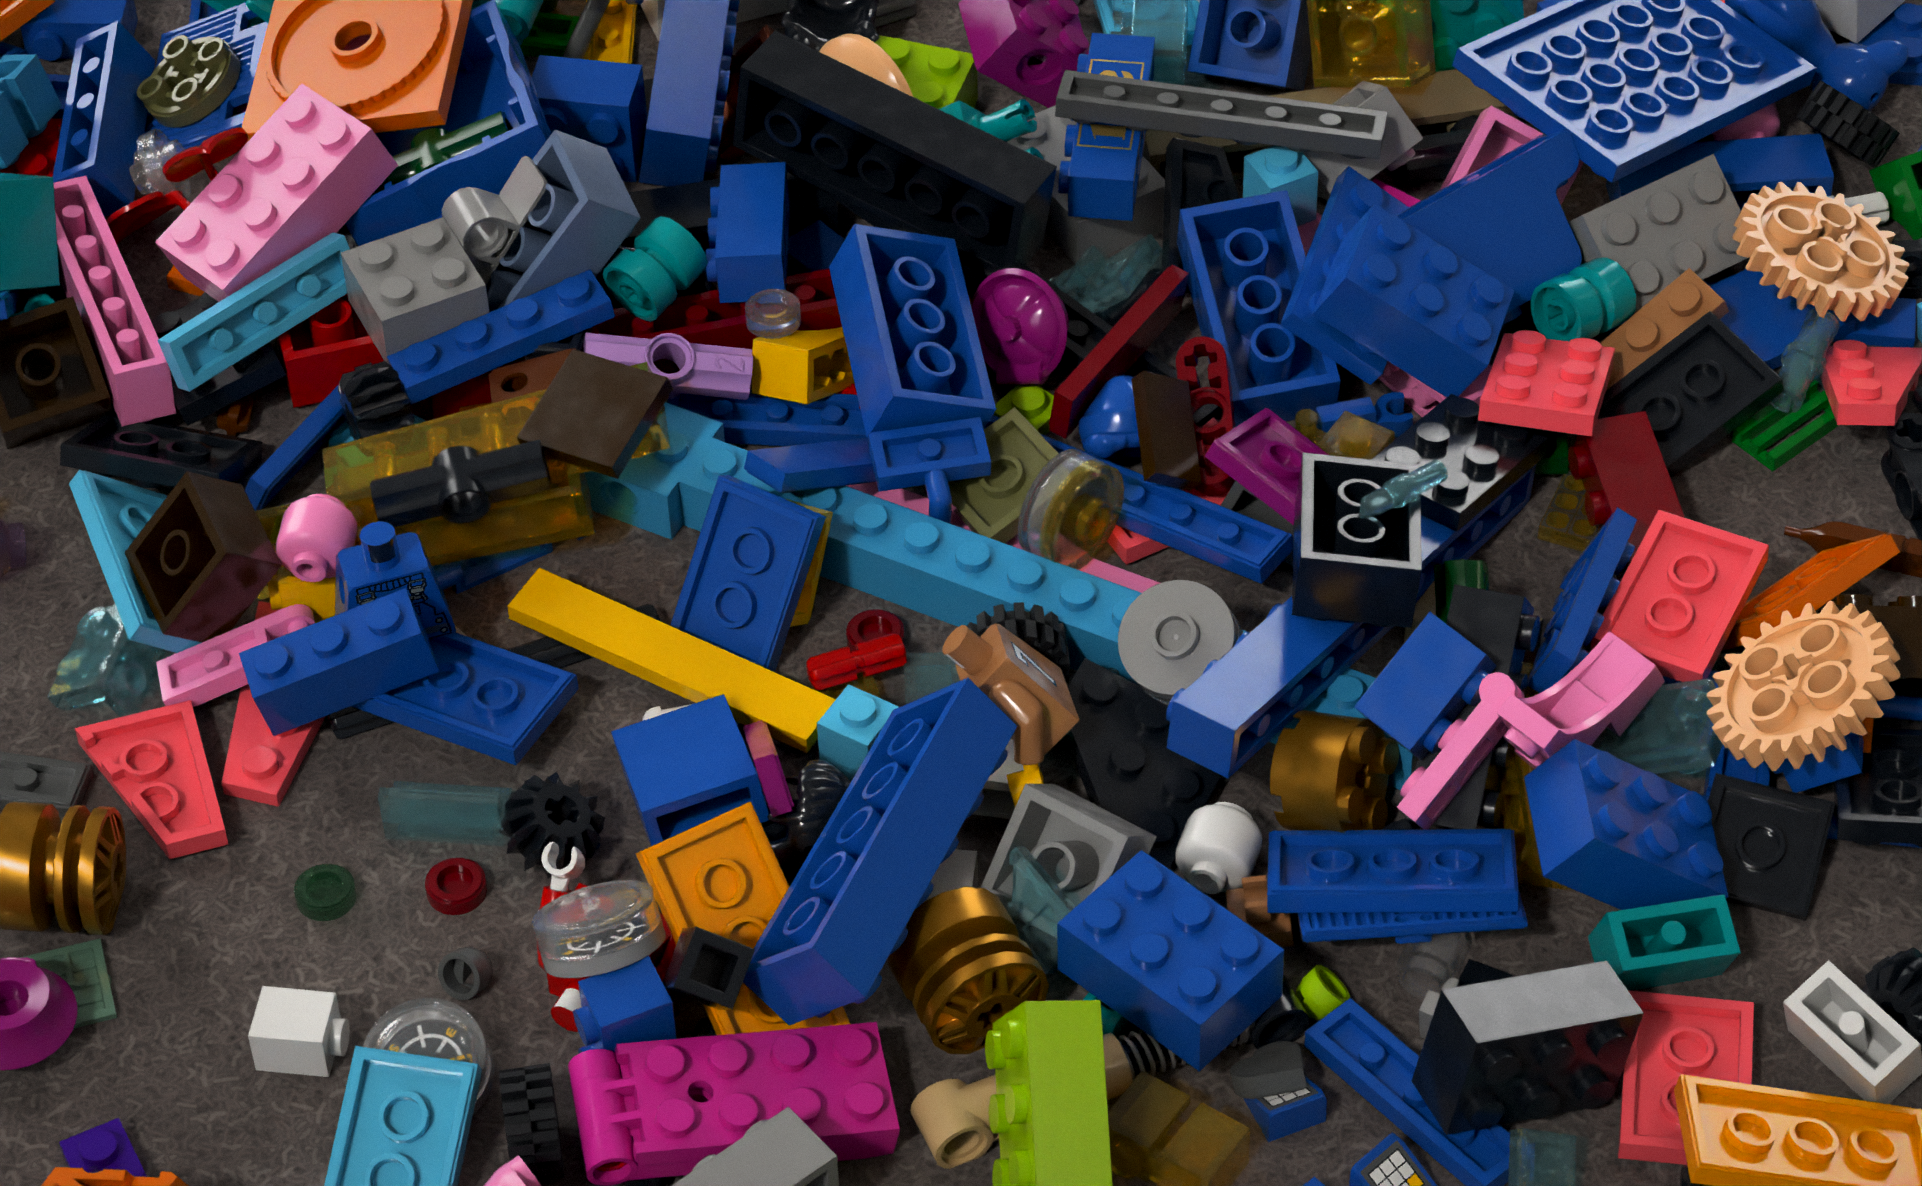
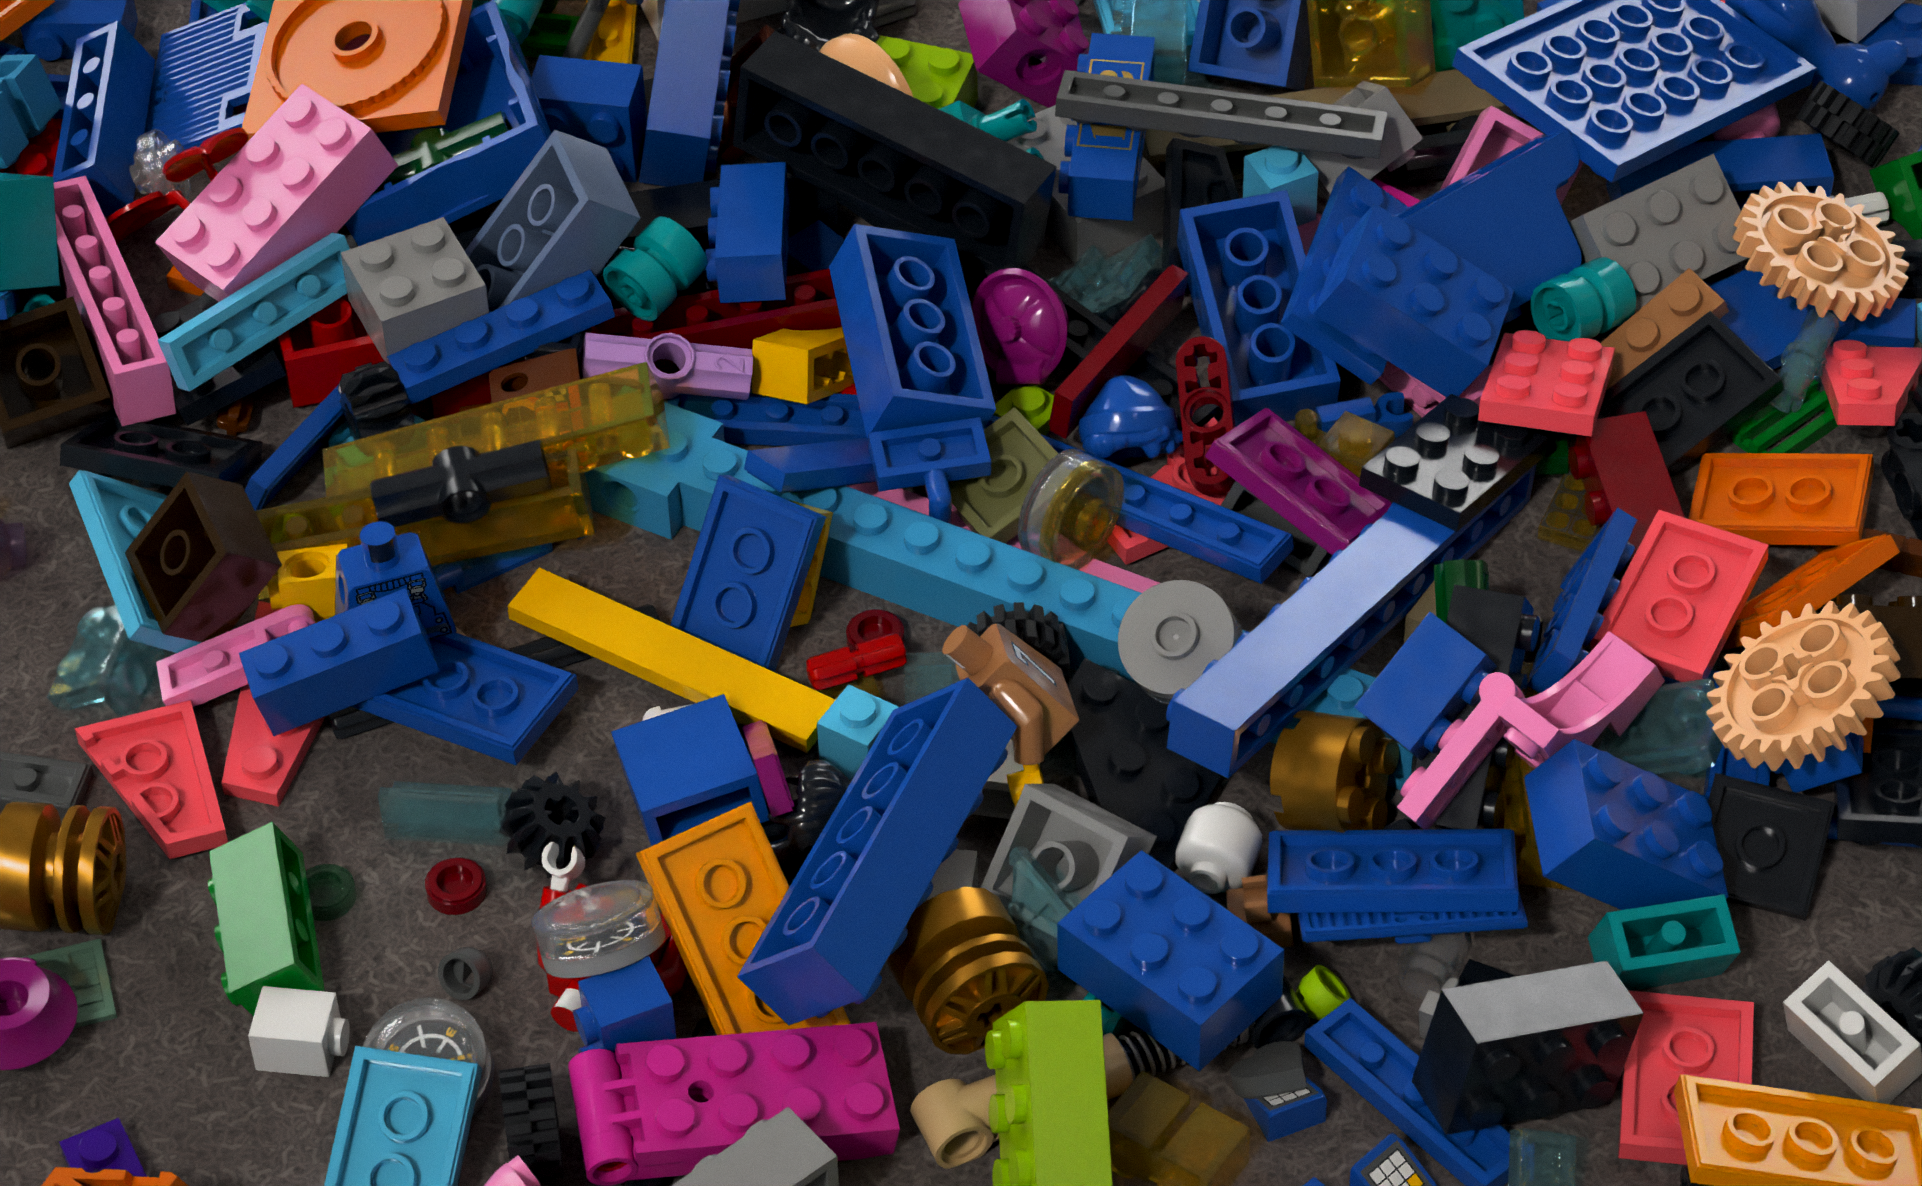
(190, 80): olive tile -> none
(263, 916): none -> brick
(313, 535): bright pink head -> none
(489, 221): light grey piece -> none
(596, 413): dark brown tile -> none
(707, 968): black brick -> none
(773, 313): clear tile -> none
(1166, 431): dark brown tile -> none
(1348, 563): black brick -> none
(1403, 489): clear light blue piece -> none
(1785, 496): none -> orange tile

